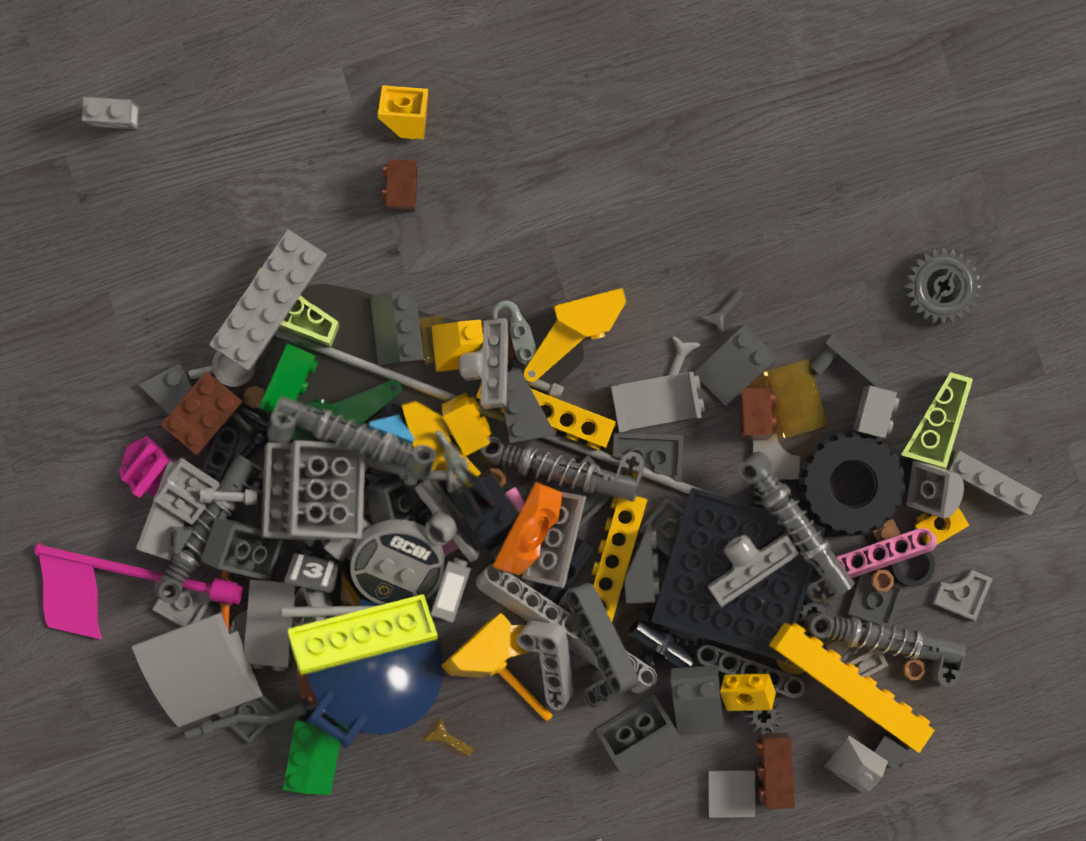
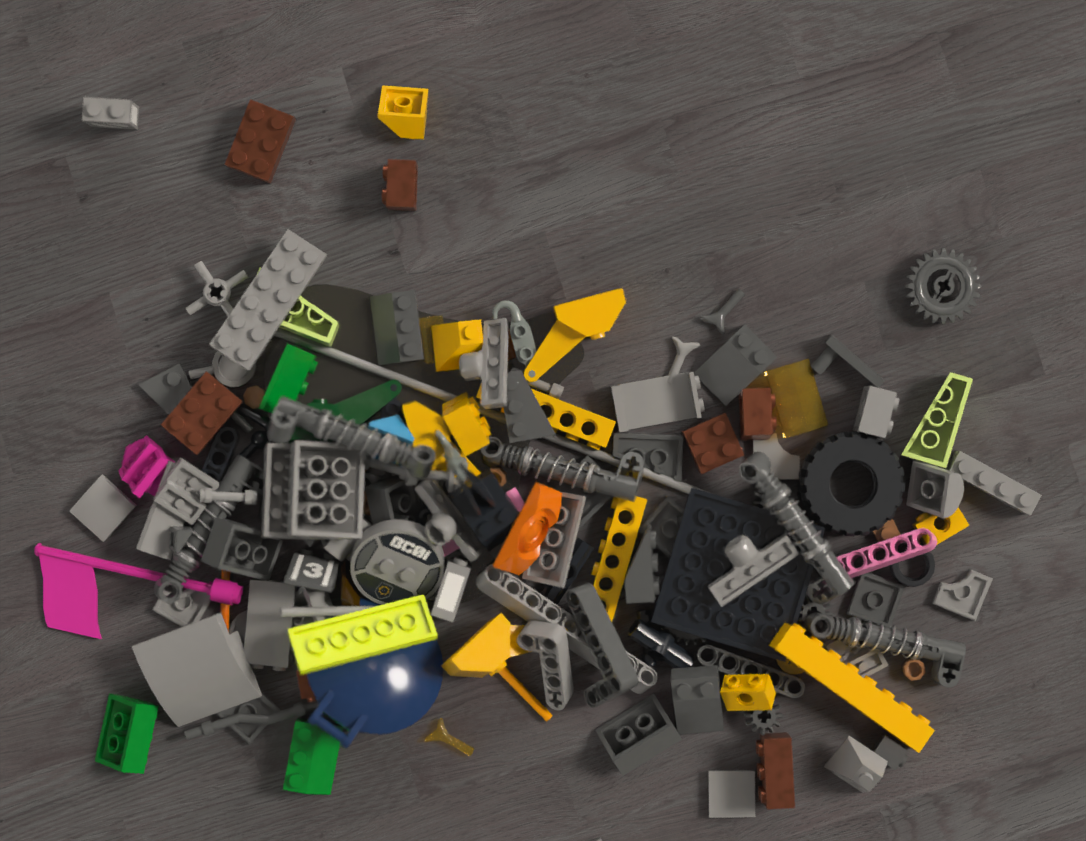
(103, 508): none -> light grey slope
(126, 734): none -> green slope
(211, 283): none -> light grey bar
(260, 141): none -> copper brick
(712, 443): none -> copper brick
(882, 580): medium nougat tile -> none

